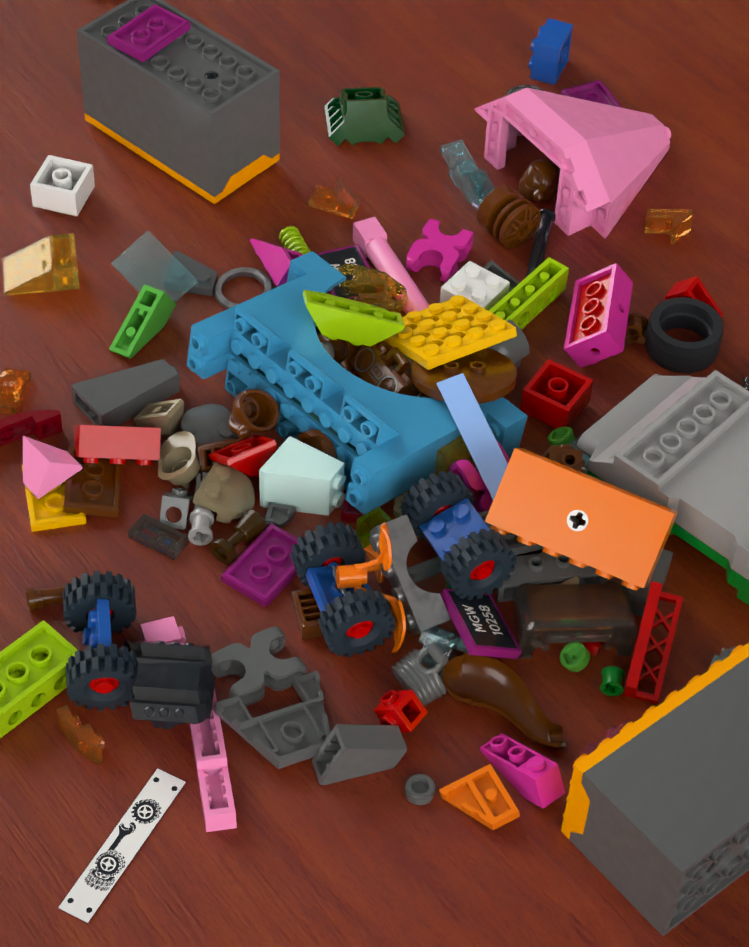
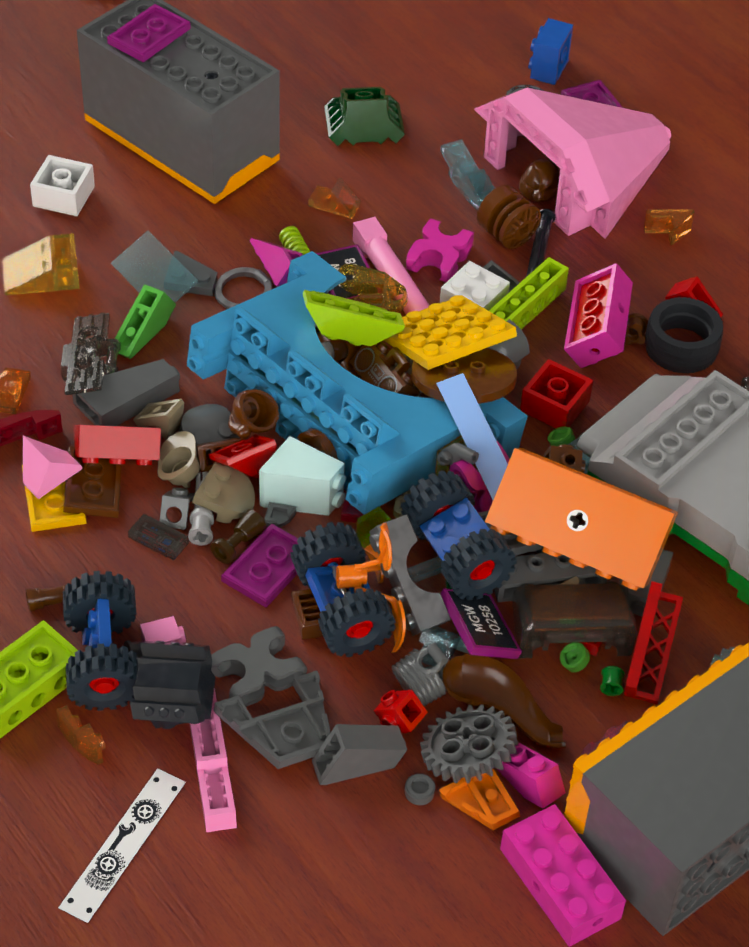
(82, 358): none -> clear smoke piece
(456, 453): none -> dark grey arm
(469, 743): none -> dark grey gear
(562, 875): none -> dark pink brick

